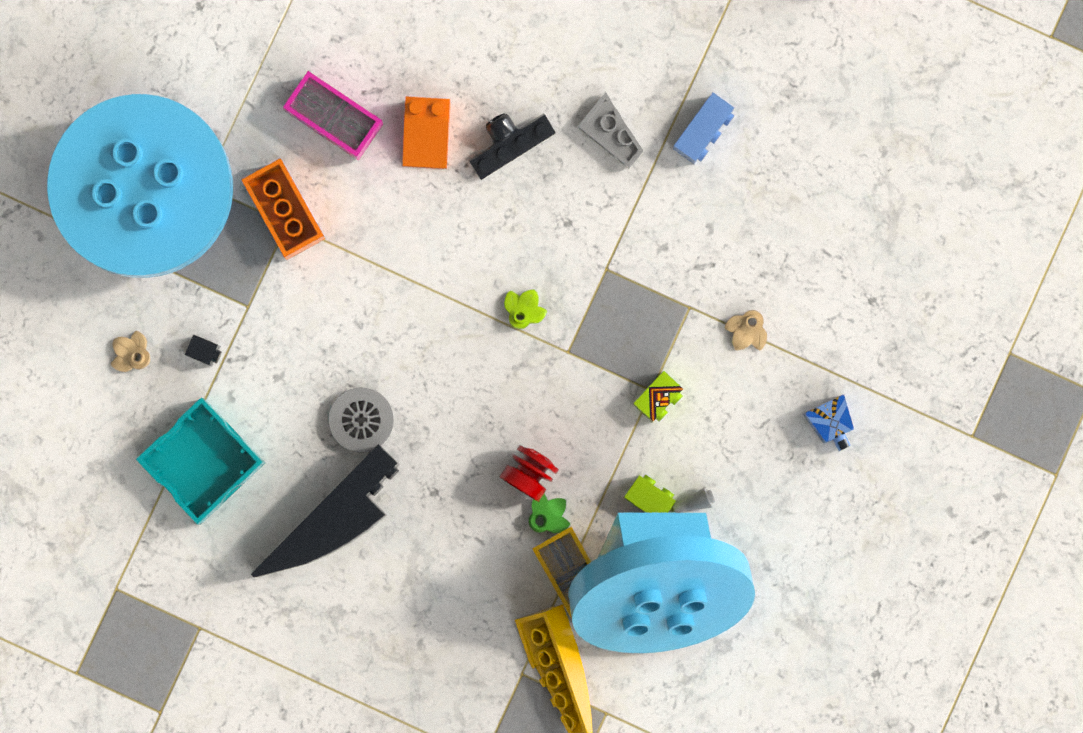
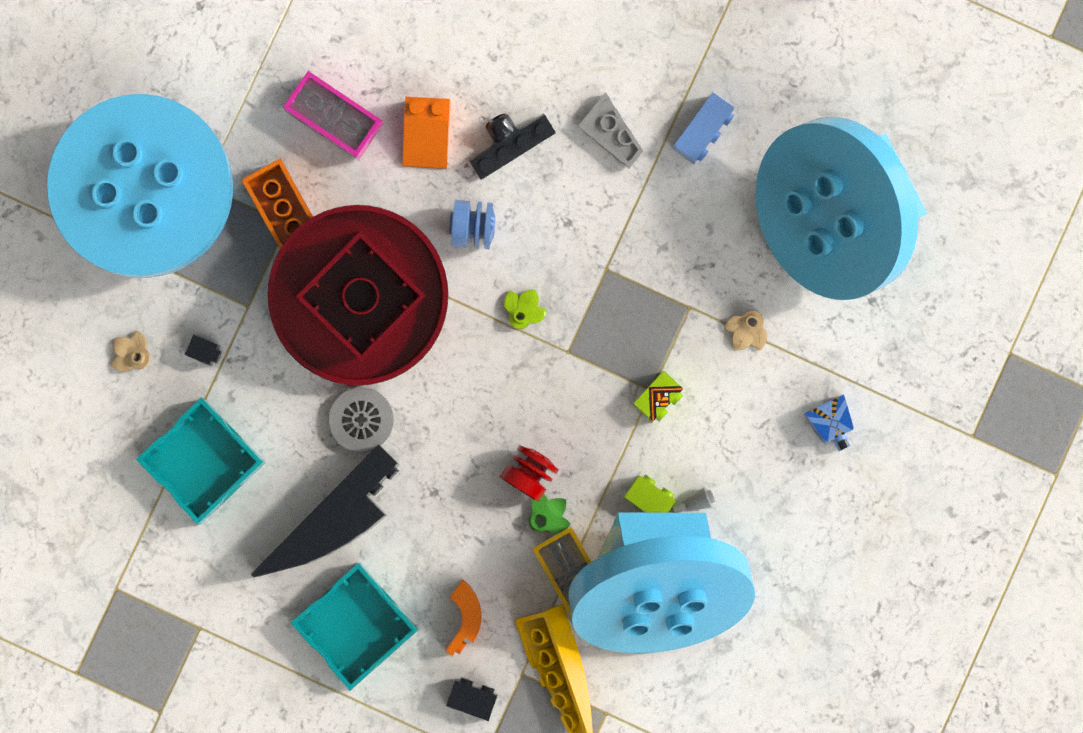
(354, 626): none -> teal tile
(357, 295): none -> dark red piece
(471, 224): none -> medium blue wheel
(471, 616): none -> orange arch
(472, 699): none -> black brick
(837, 207): none -> medium azure piece

